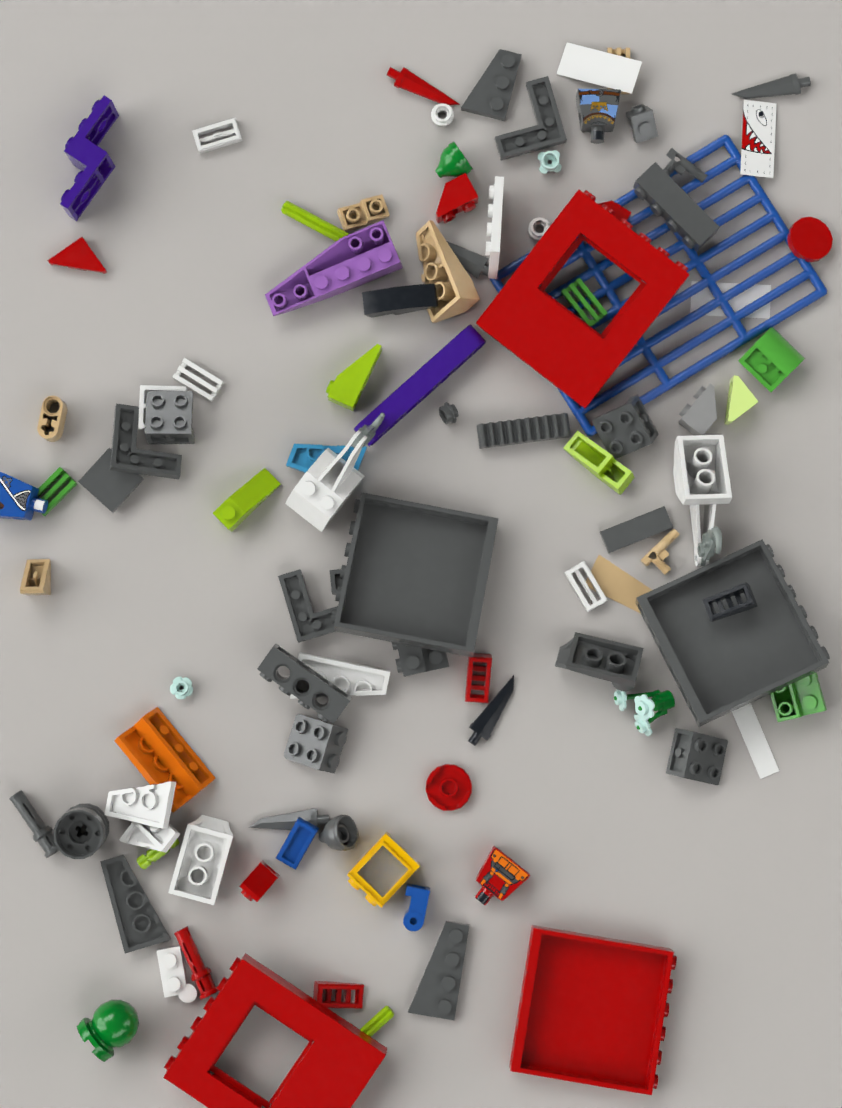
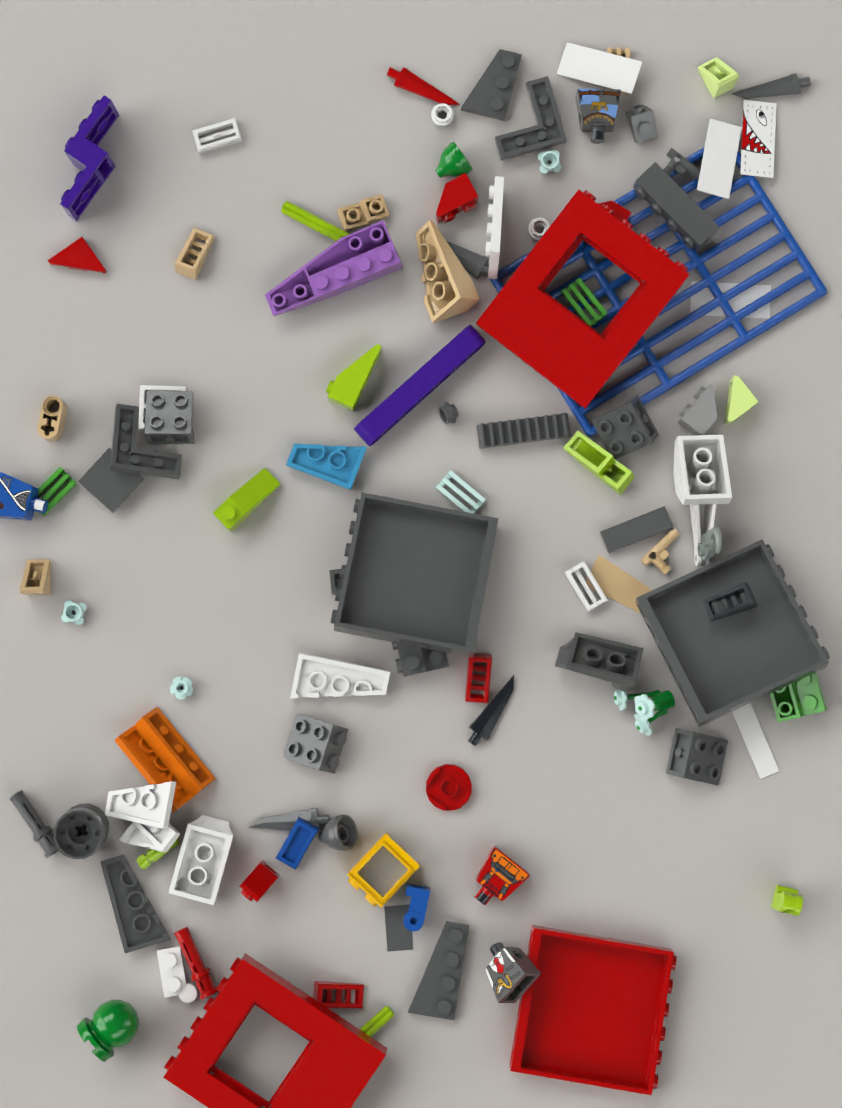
(67, 612): none -> light aqua plate
(181, 369): white tile -> none
(188, 266): none -> tan slope
(305, 622): dark grey plate -> none
(317, 684): dark grey brick -> none
(330, 480): white slope -> none
(397, 935): none -> dark grey sticker
(399, 300): black slope -> none
(451, 474): none -> light aqua tile
(510, 973): none -> torso
(718, 76): none -> yellowish green slope
(719, 158): none -> white sticker
(771, 359): bright green brick -> none
(787, 900): none -> lime leg
(809, 239): red tile -> none

